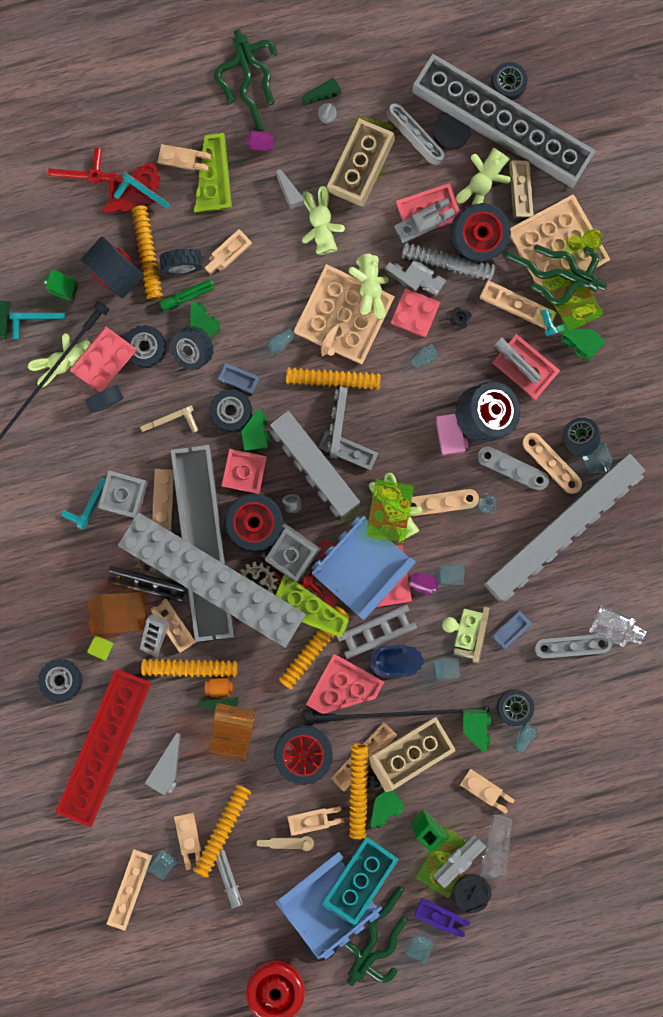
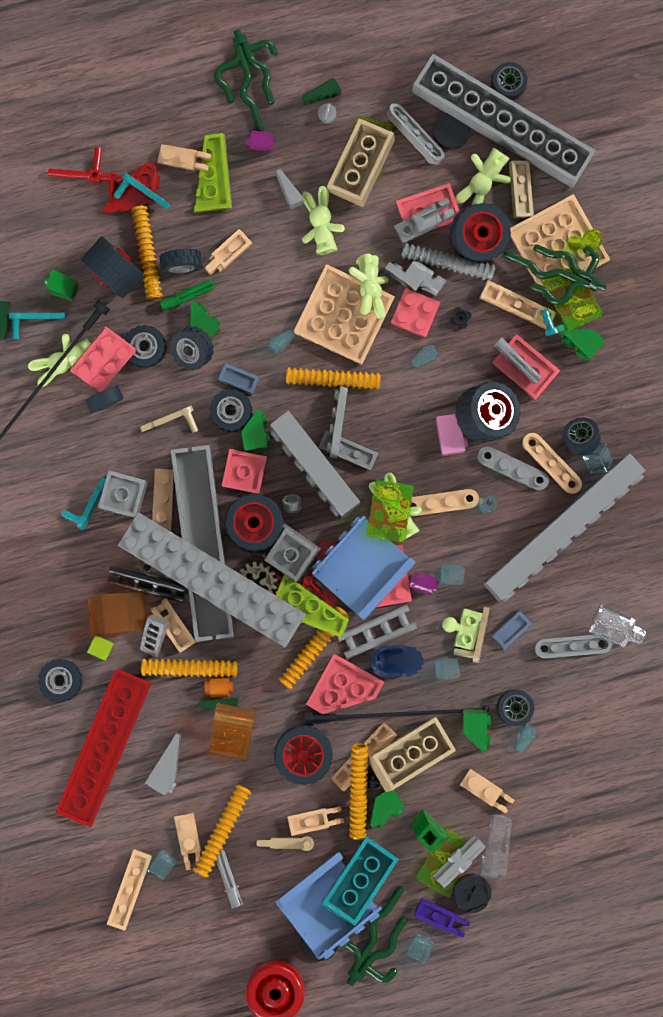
(328, 341): light nougat bar -> none

